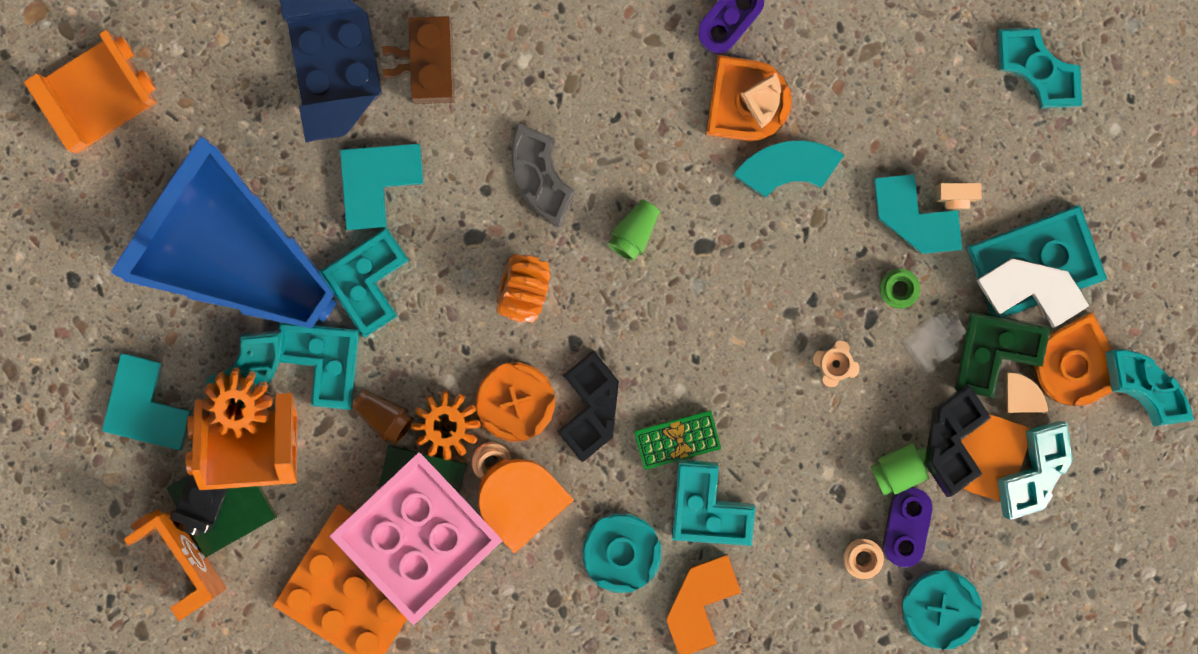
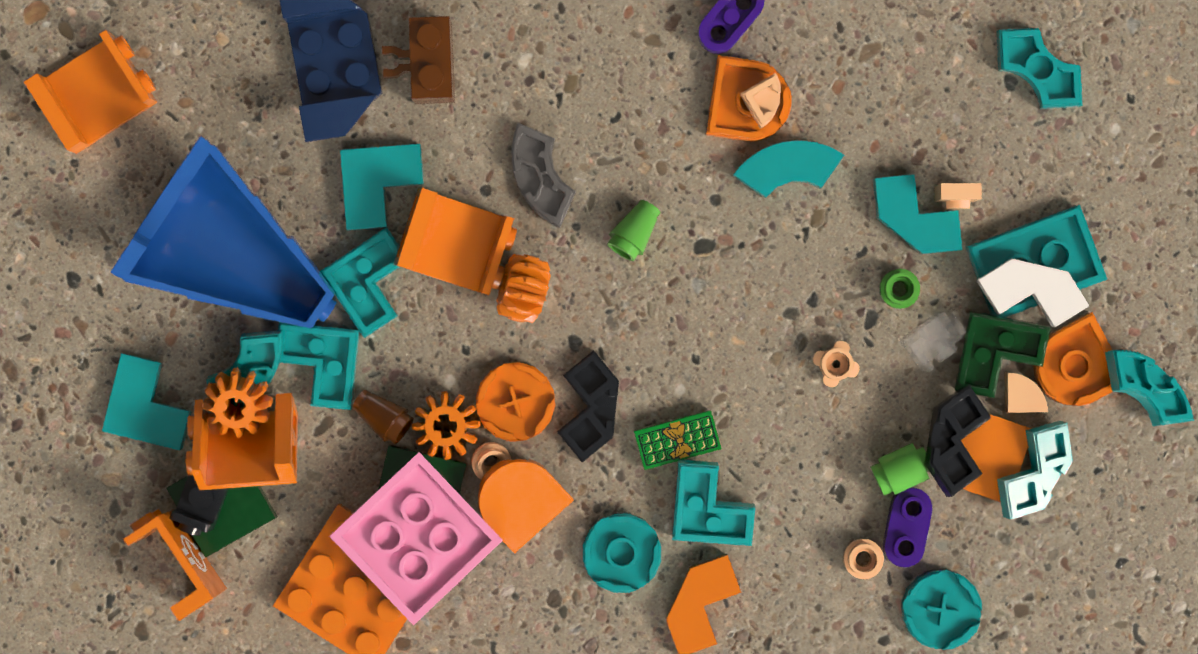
(455, 242): none -> orange panel

